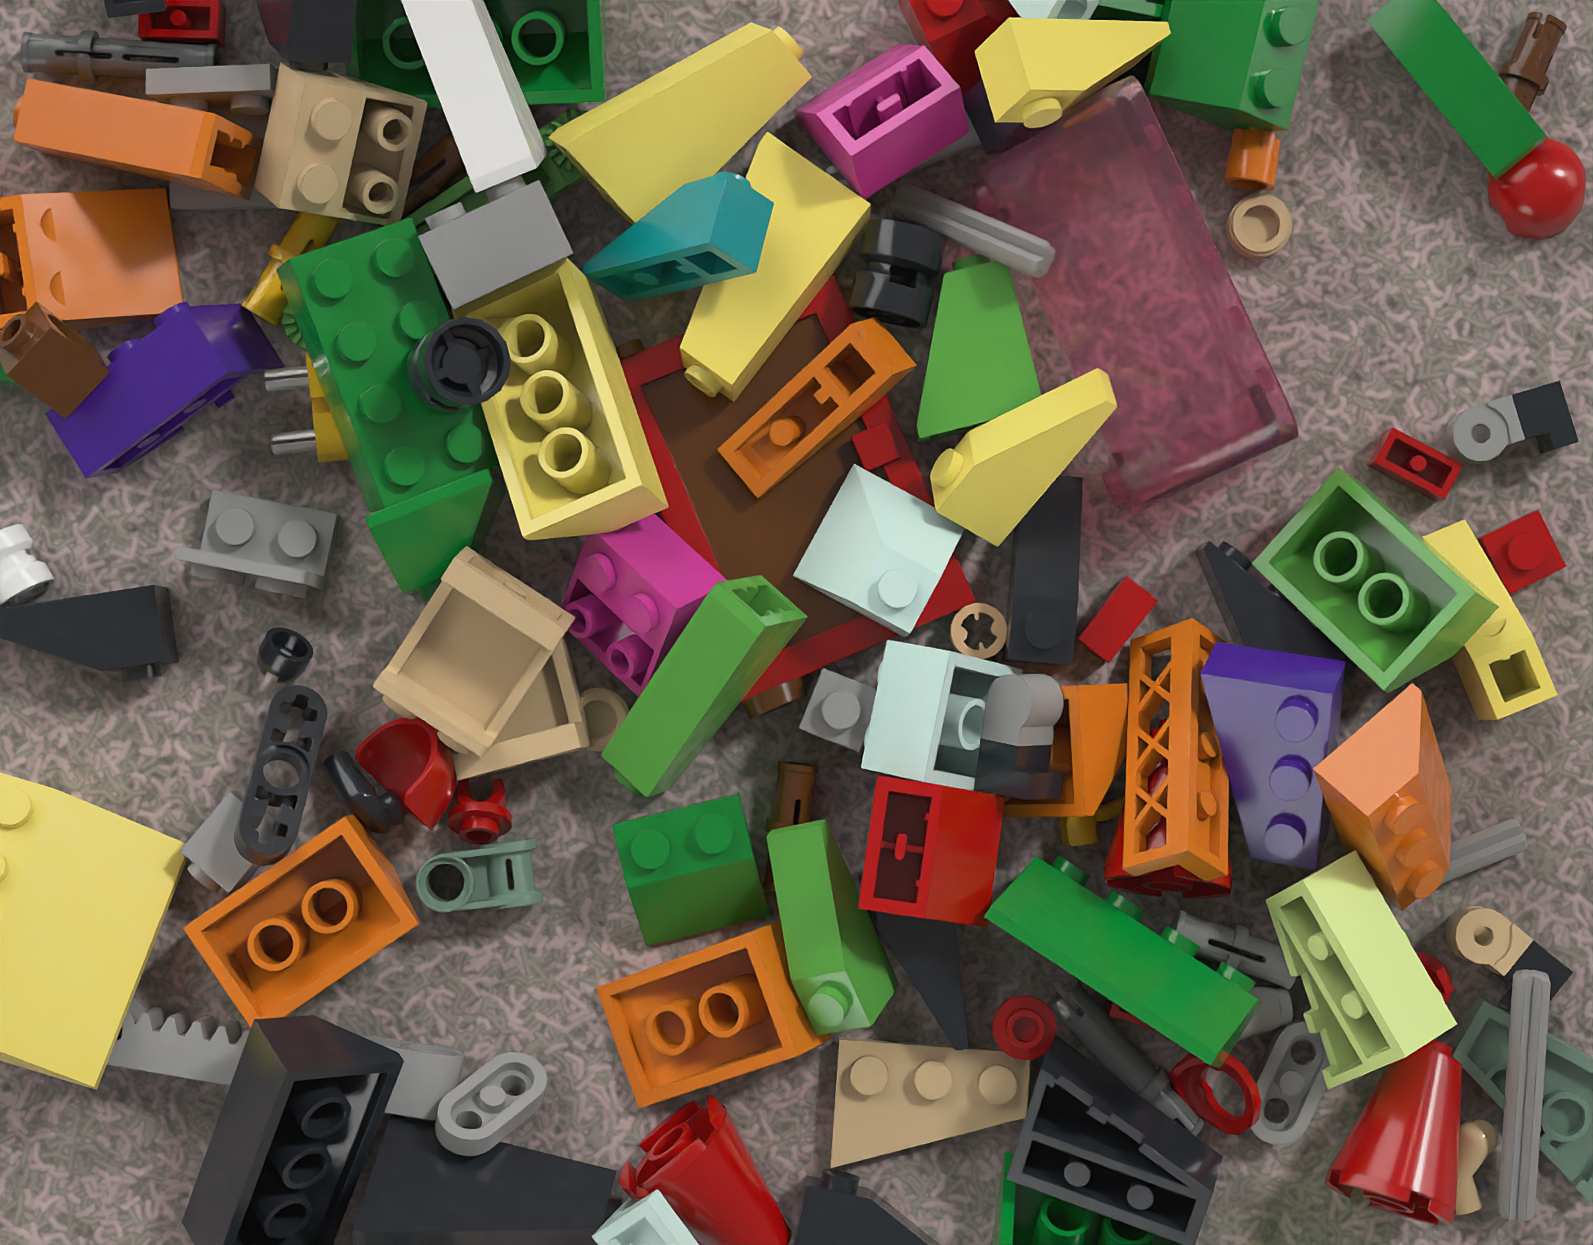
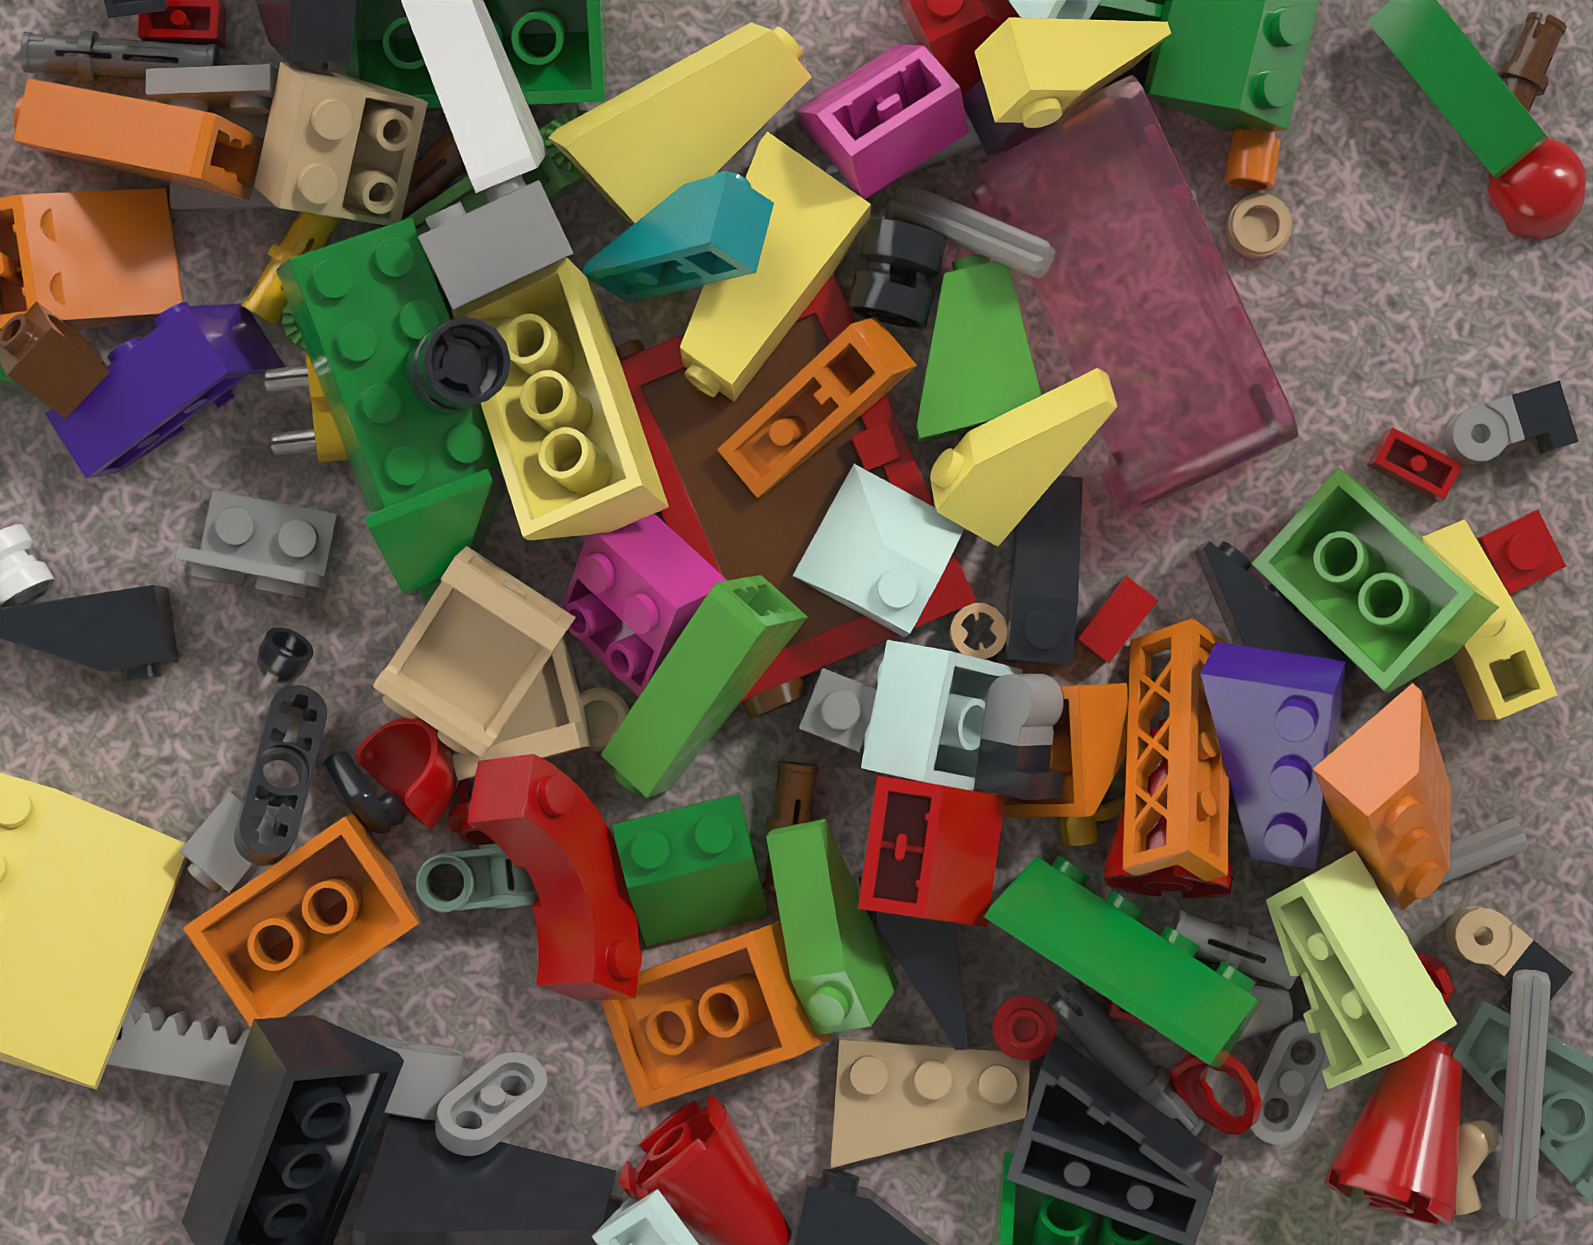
(562, 841): none -> red brick

